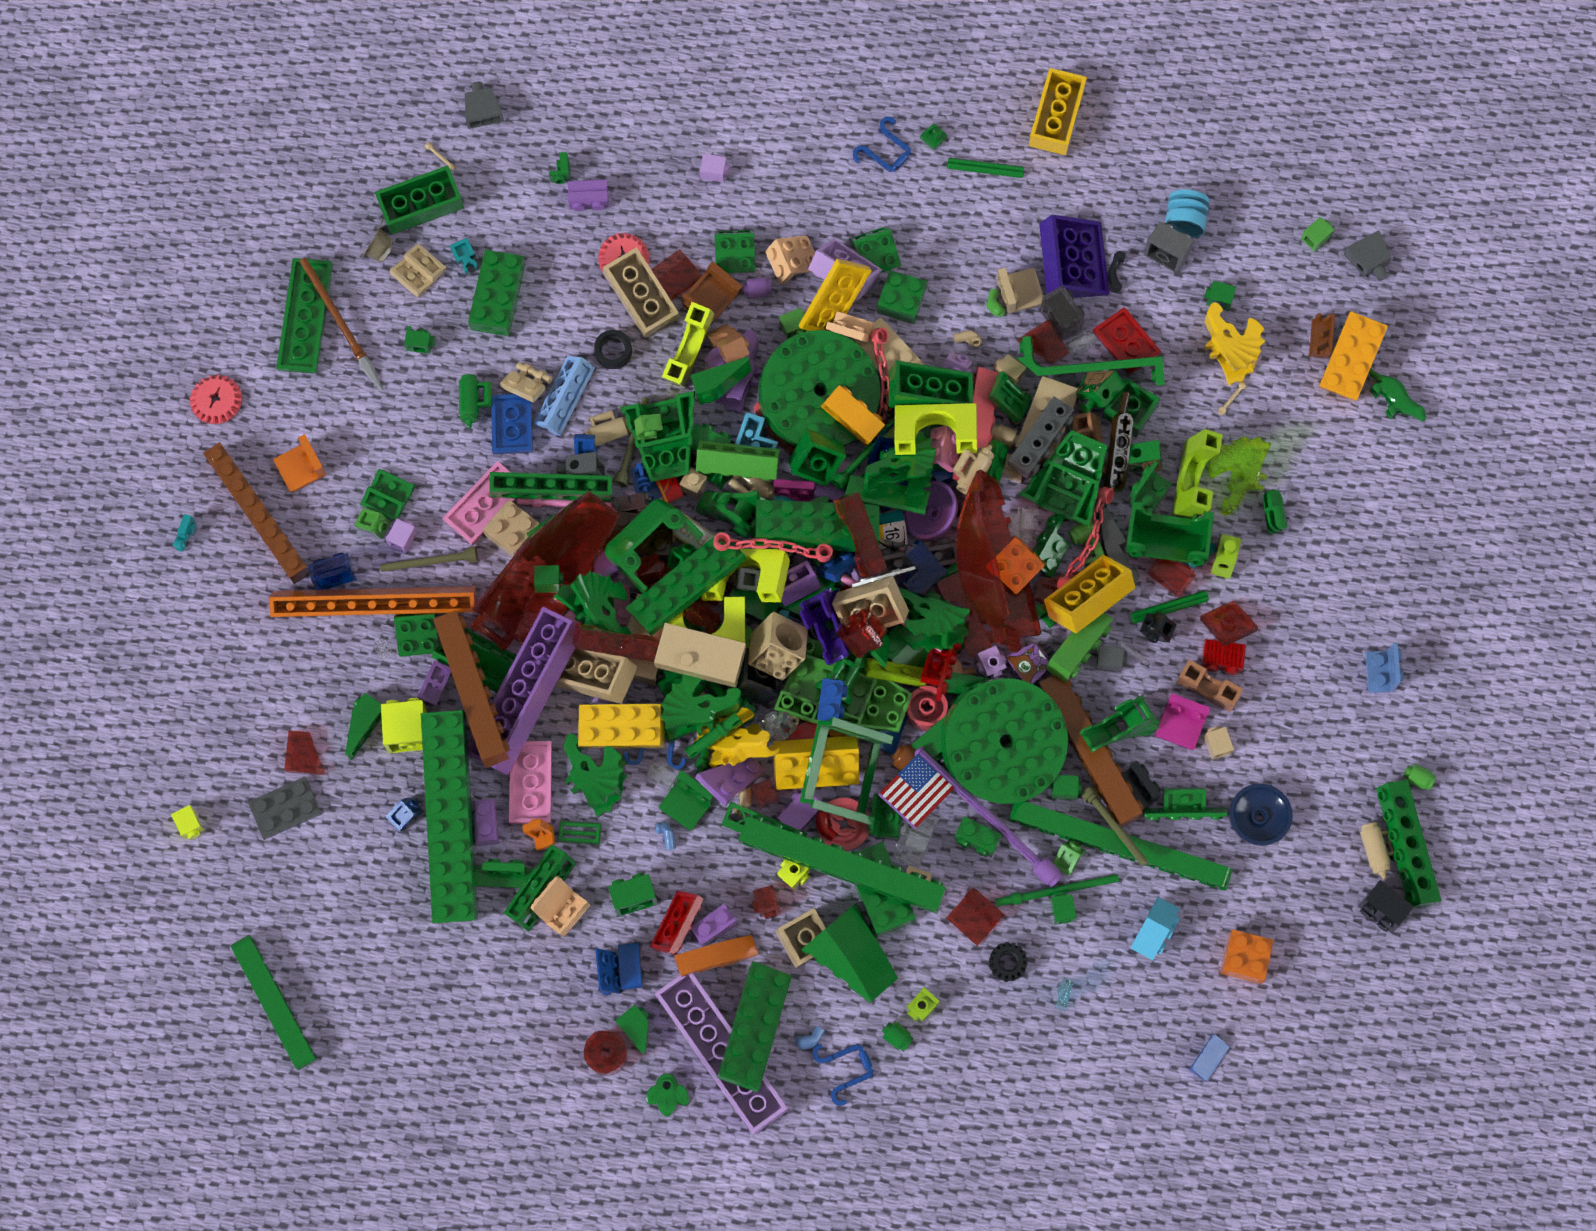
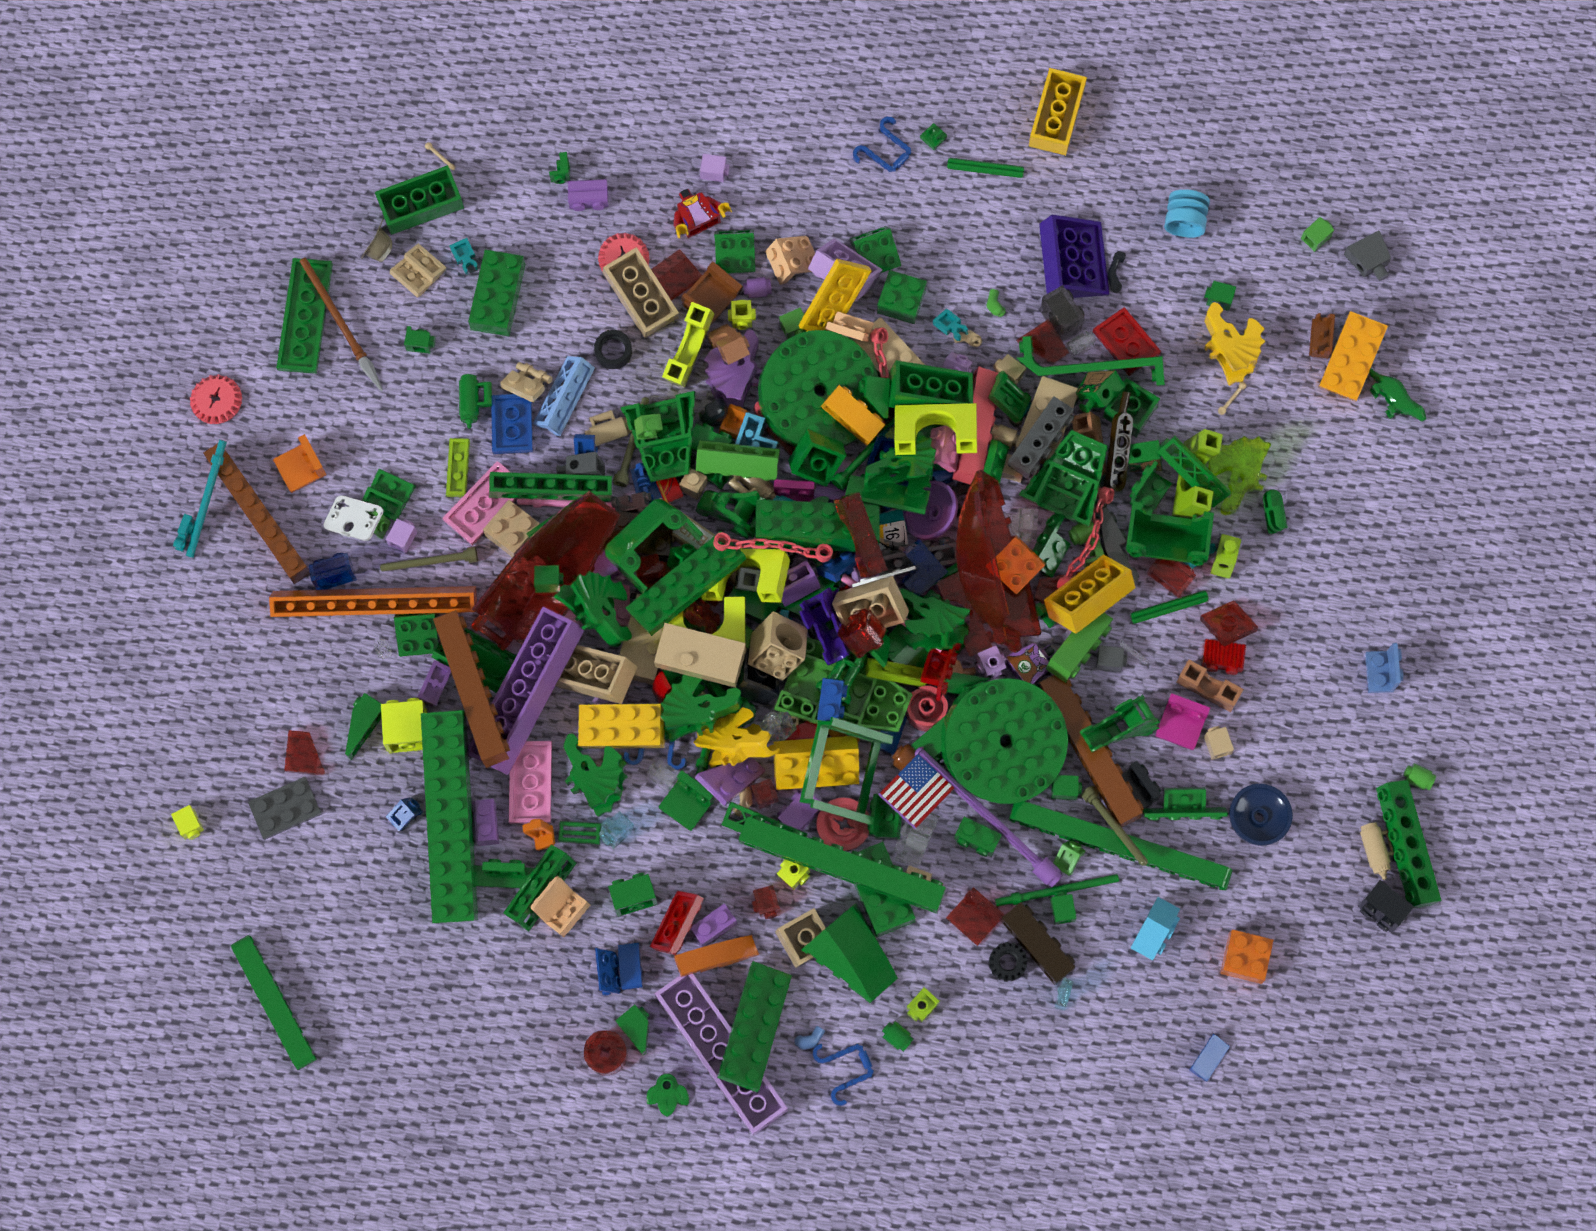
(216, 461): none -> teal bar
(354, 513): none -> white axle
(457, 467): none -> lime tile
(481, 107): dark grey torso -> none
(602, 641): clear red arch -> none
(615, 829): none -> clear light blue brick
(661, 687): none -> red slope
(669, 837): medium blue arm -> none
(697, 213): none -> torso
(714, 412): none -> black hair
(716, 381): green slope -> none
(721, 730): green pin -> none
(733, 421): none -> orange bracket
(741, 314): none -> neon yellow brick
(823, 825): red arm -> none
(875, 394): none -> green slope
(950, 323): none -> teal plate
(978, 461): tan piece -> none
(1019, 289): tan bracket -> none
(1038, 944): none -> dark brown brick
(1157, 627): black brick -> none
(1168, 247): flat silver brick -> none
(1189, 471): none -> green fence

